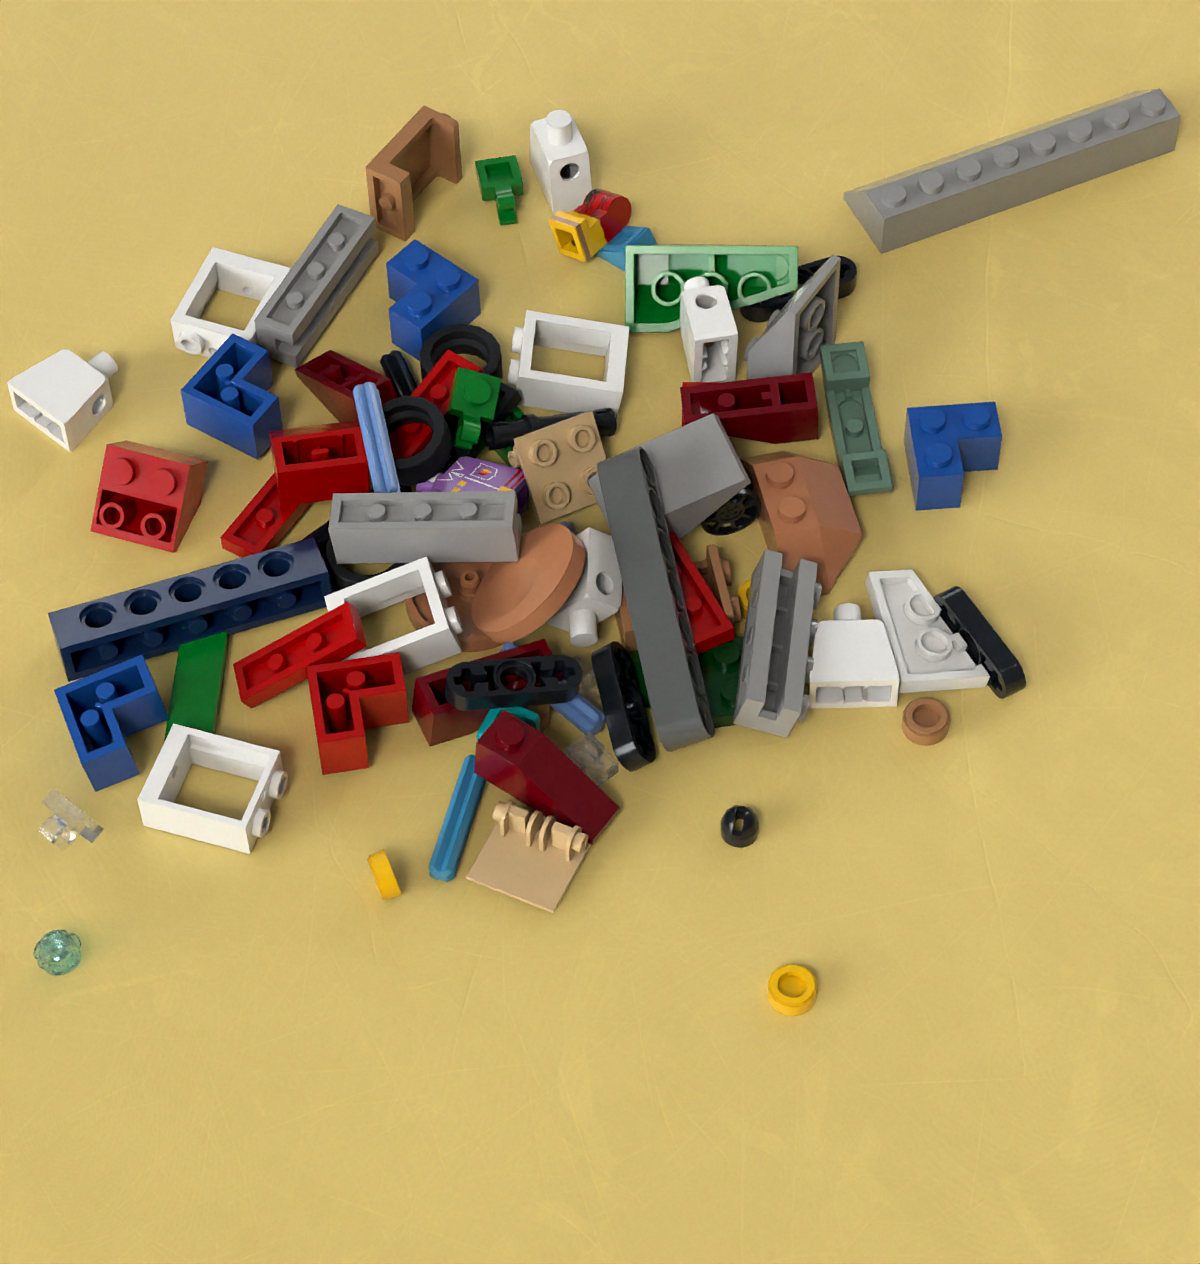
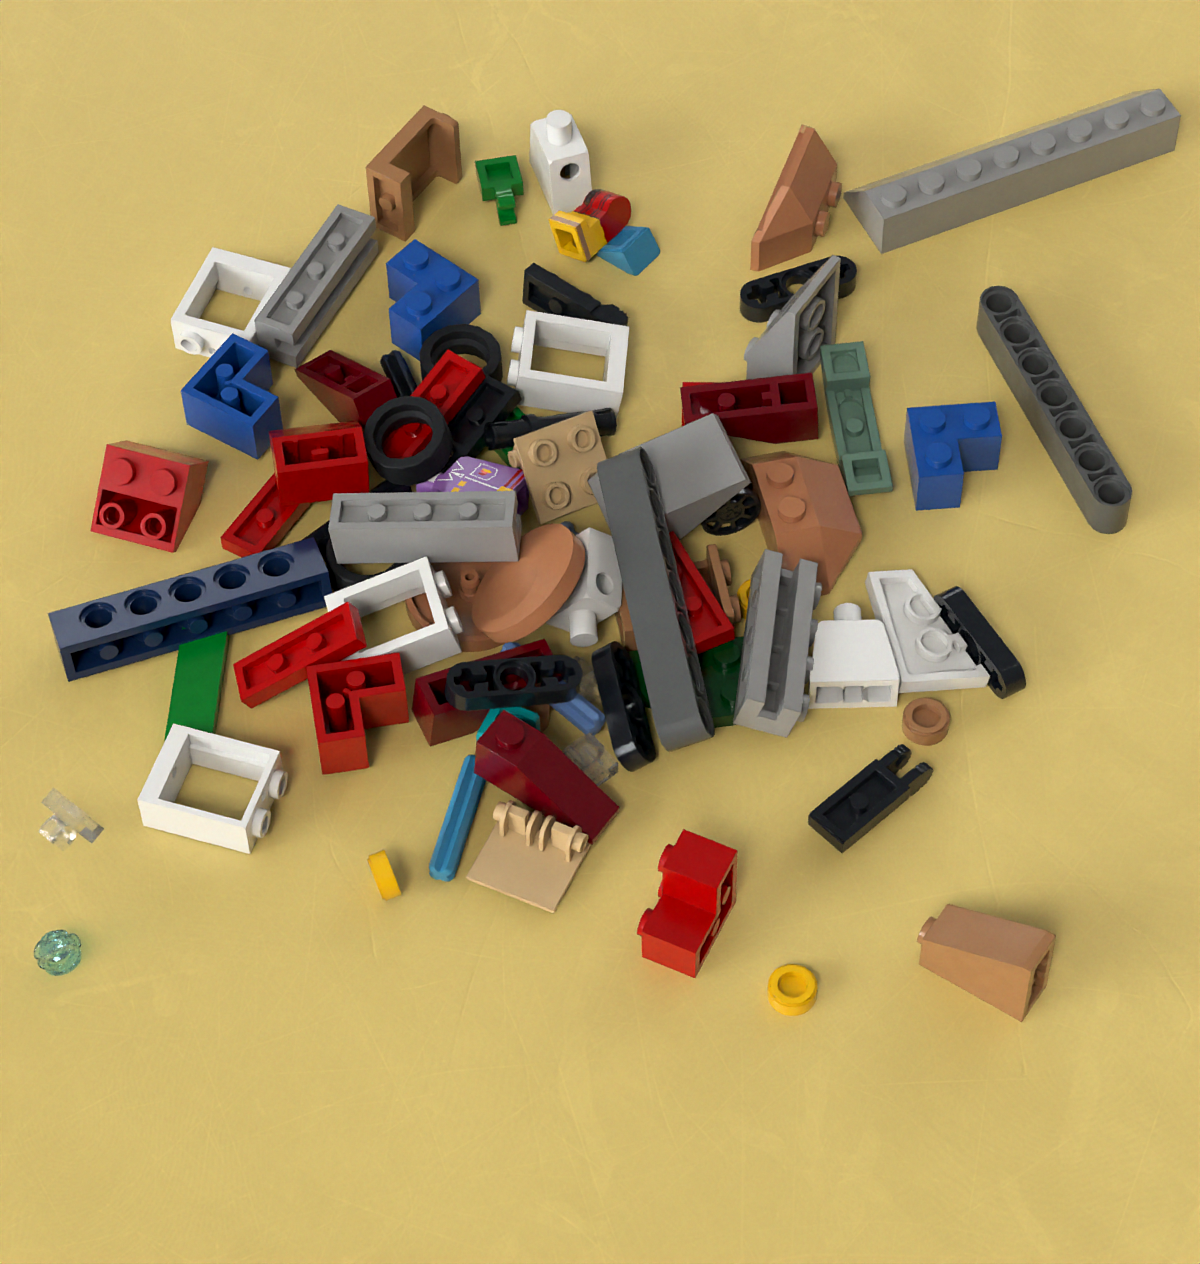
(65, 395): white torso -> none
(104, 712): blue brick -> none
(376, 438): medium blue axle -> none
(474, 401): green plate -> none
(552, 295): none -> black hinge
(659, 271): wedge -> none
(692, 905): none -> red brick
(705, 319): white torso -> none
(750, 826): black hinge -> none
(798, 203): none -> nougat wedge
(868, 799): none -> black hinge
(988, 957): none -> medium nougat slope
(1054, 410): none -> dark grey beam

